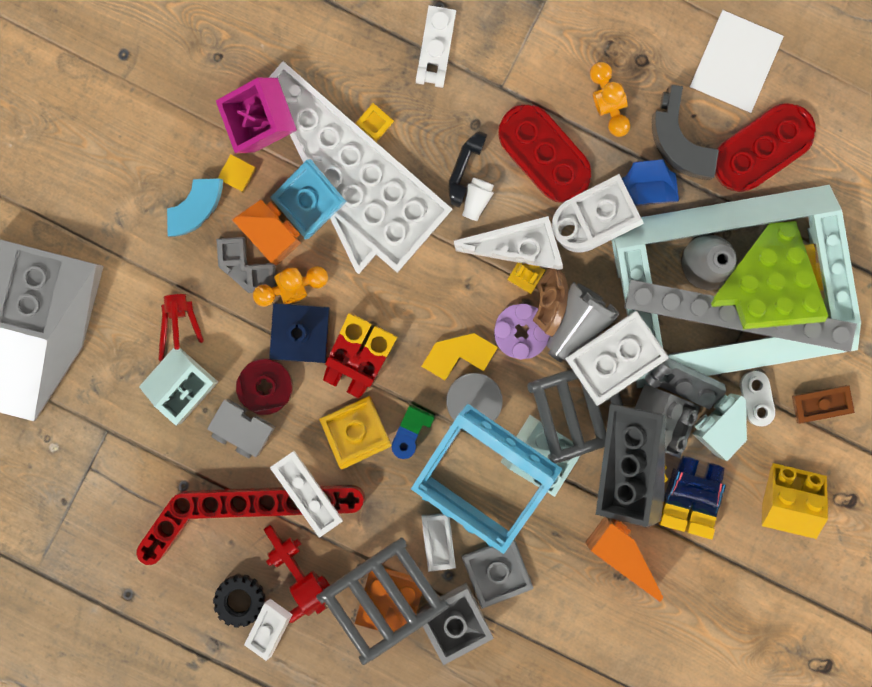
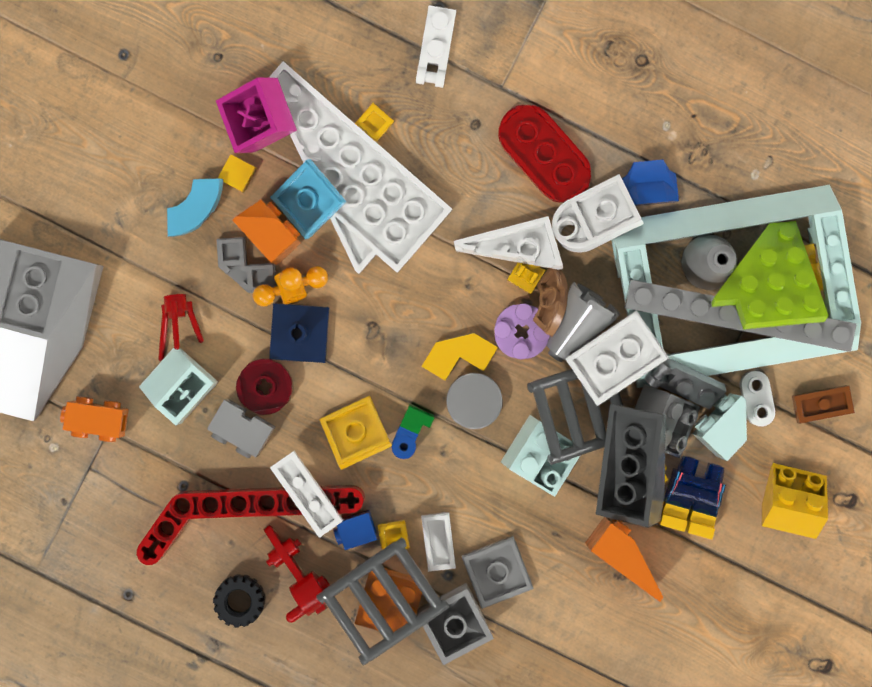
(86, 418): none -> orange brick
(268, 629): white plate -> none
(354, 362): red hips -> none
(356, 530): none -> blue brick
(391, 532): none -> yellow tile
(472, 145): black bar -> none
(477, 197): white cone -> none
(507, 446): medium azure window -> none
(610, 99): light orange piece -> none
(673, 146): dark grey arch -> none
(736, 61): white sticker -> none
(764, 147): red tile -> none

